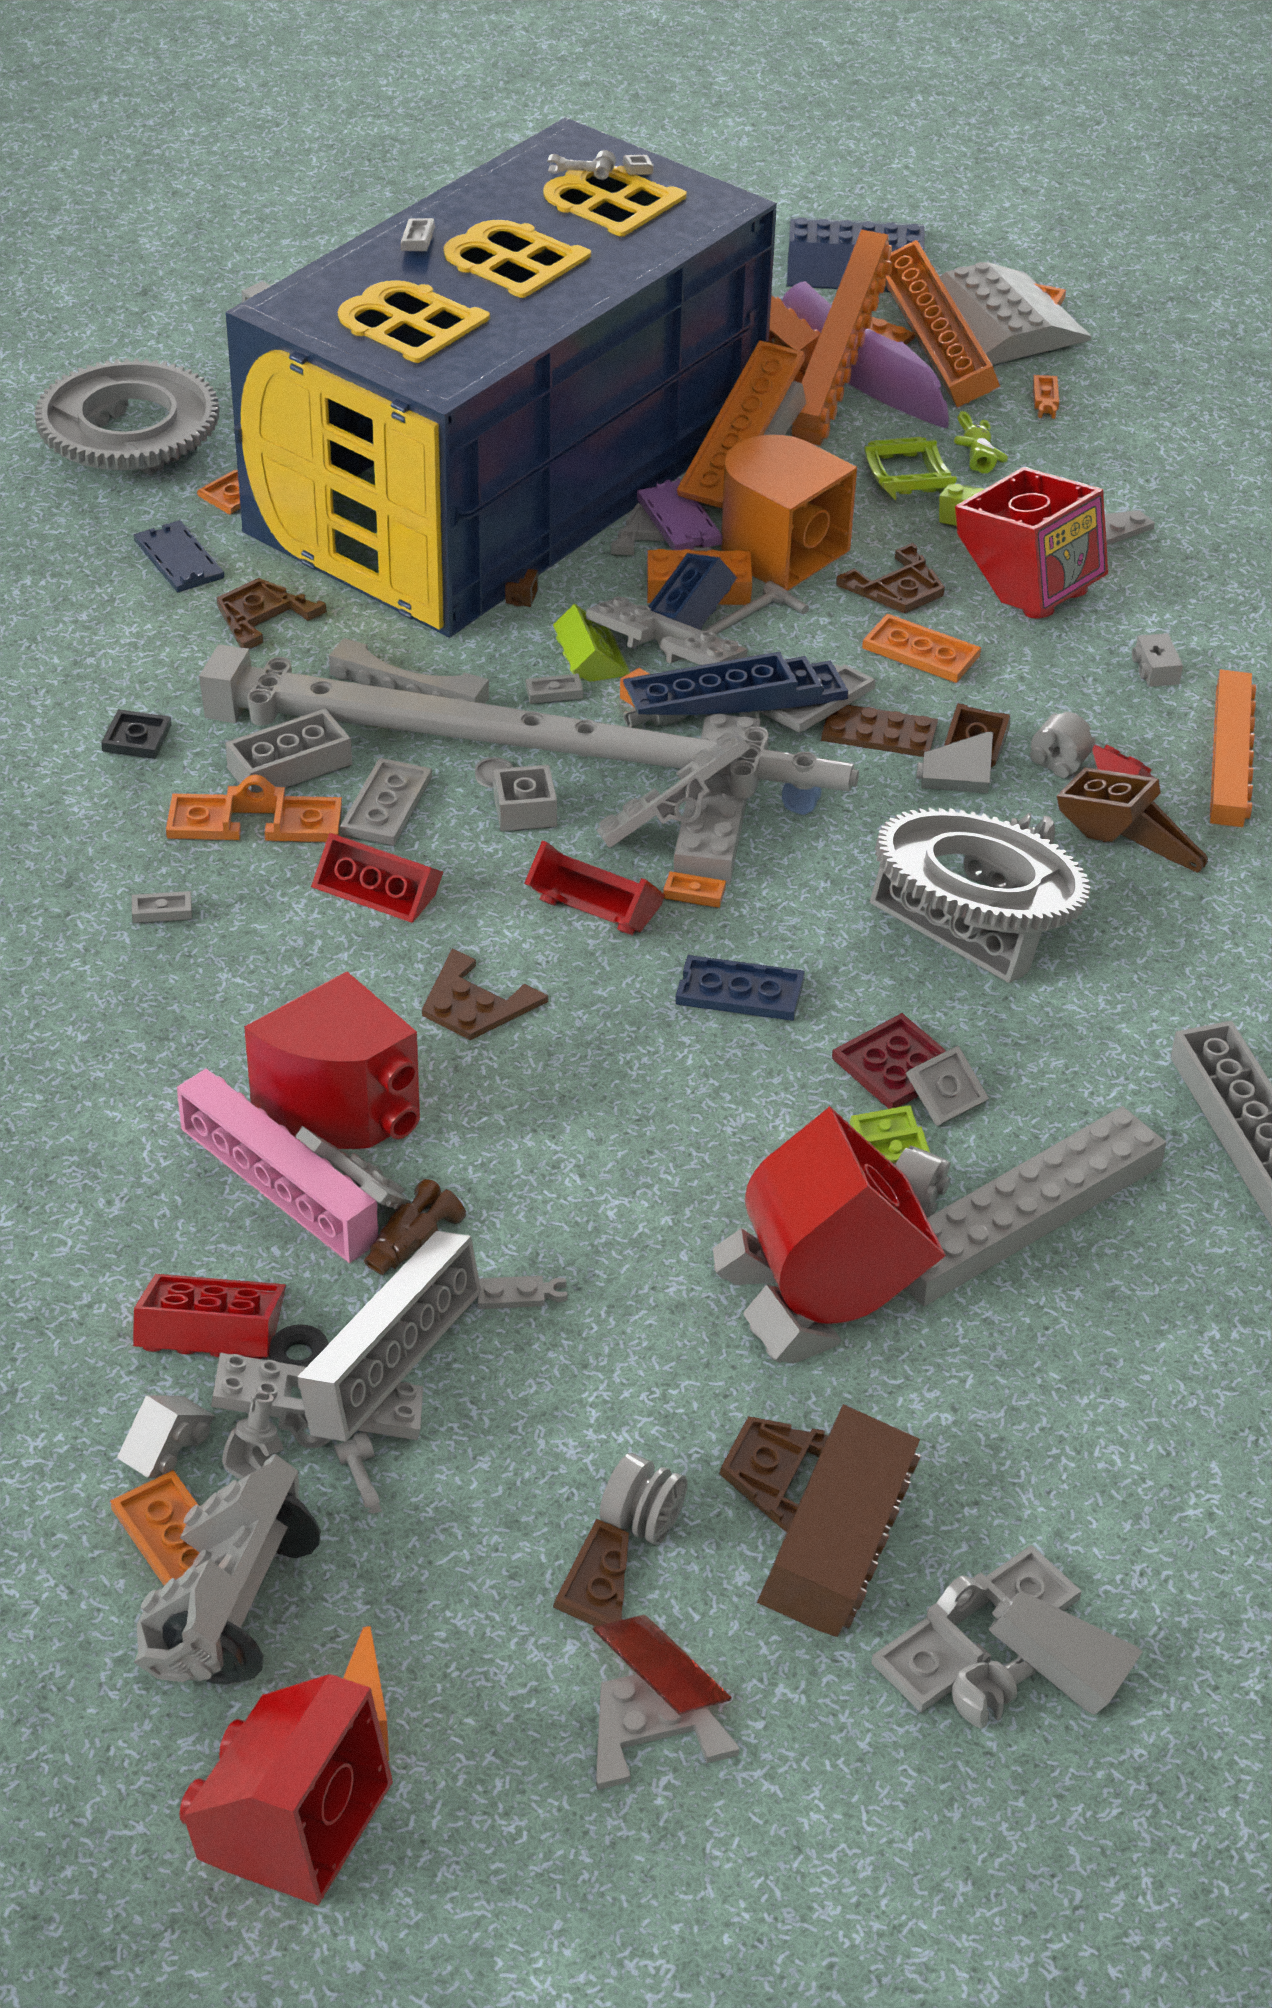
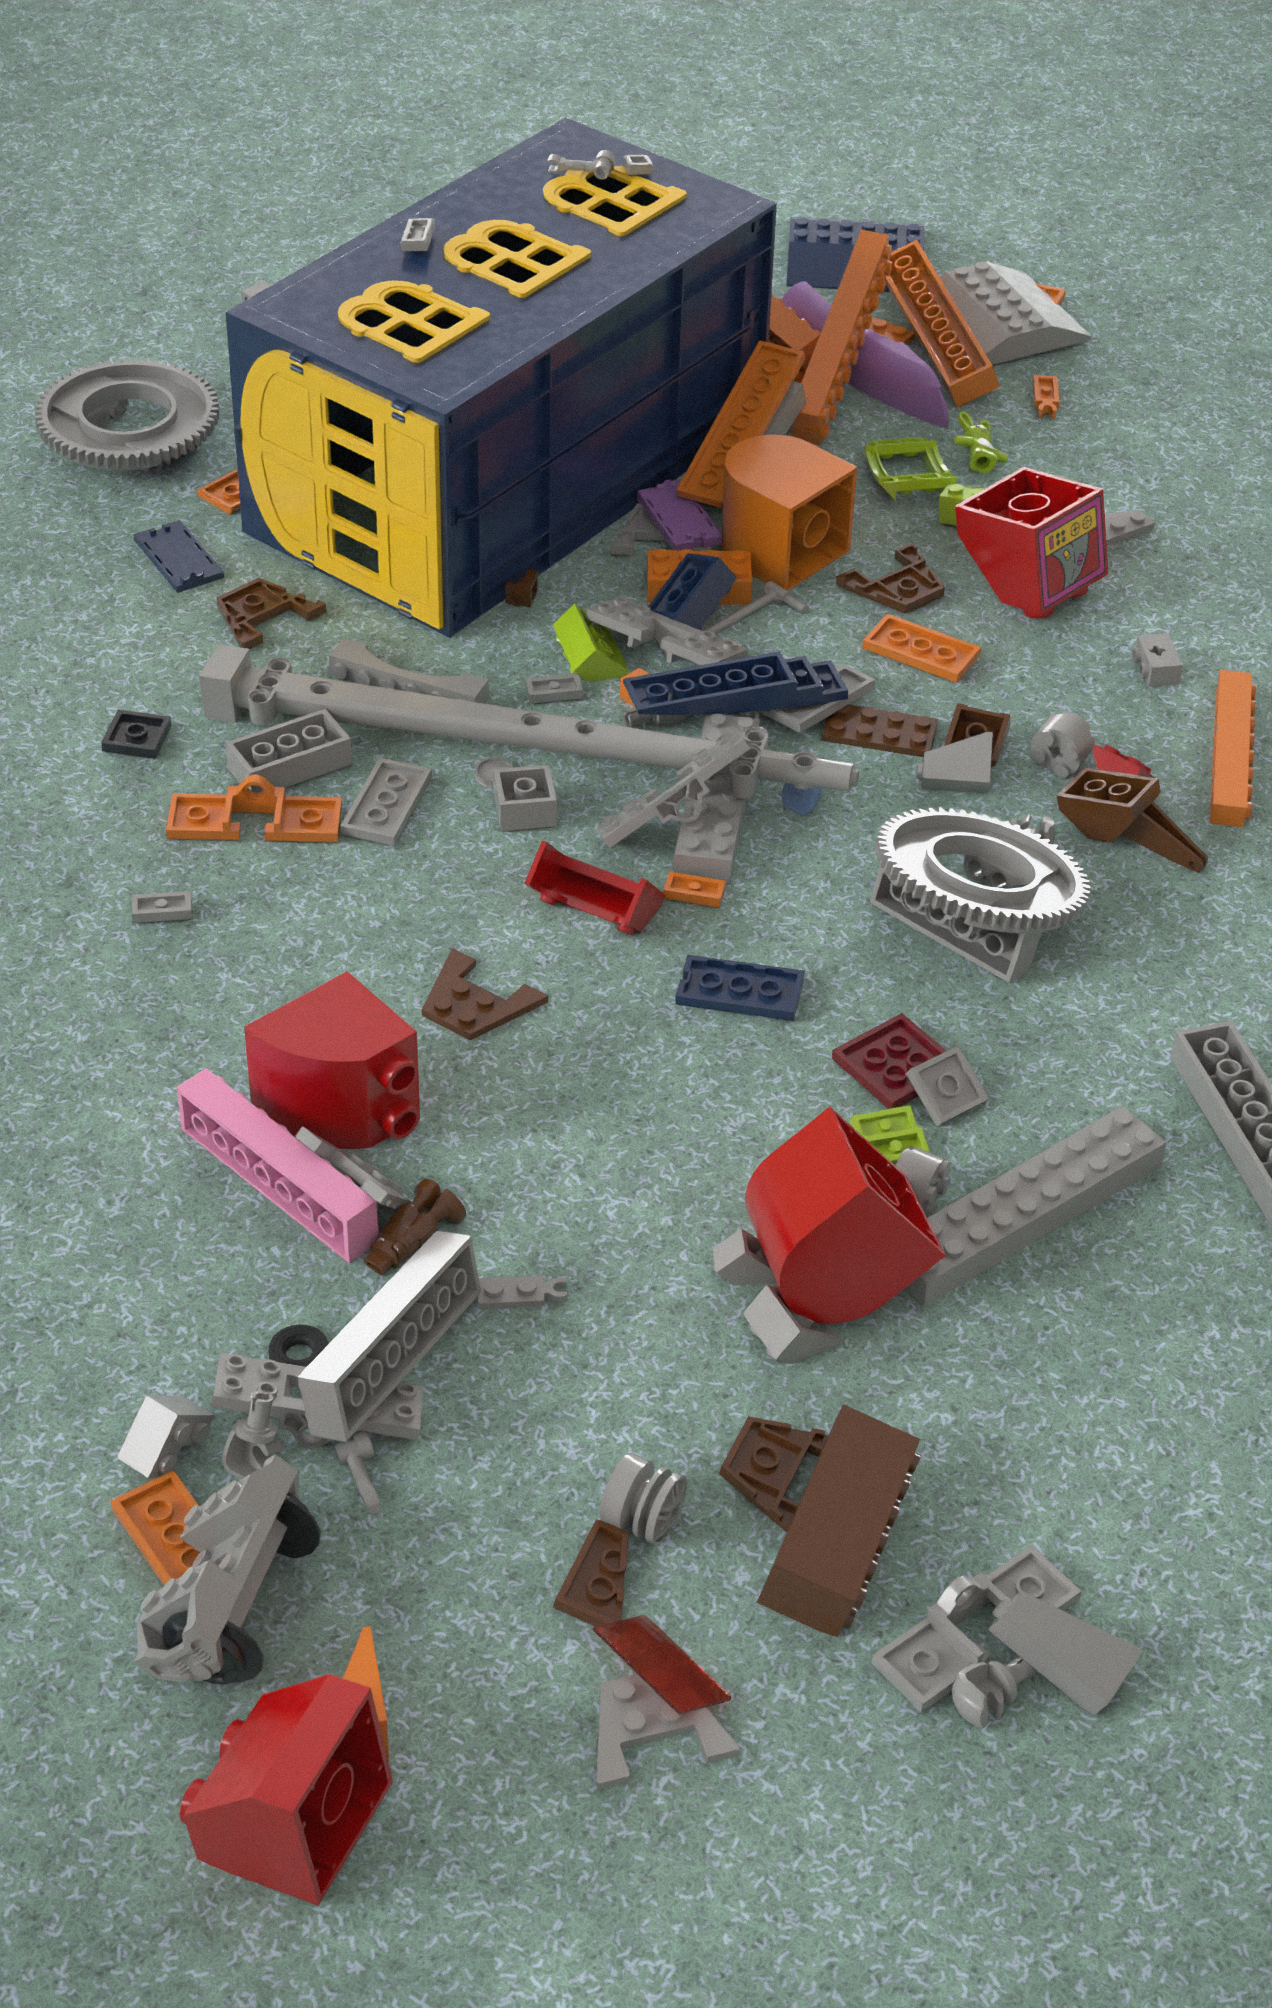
(207, 1315): red slope -> none
(375, 878): red slope -> none

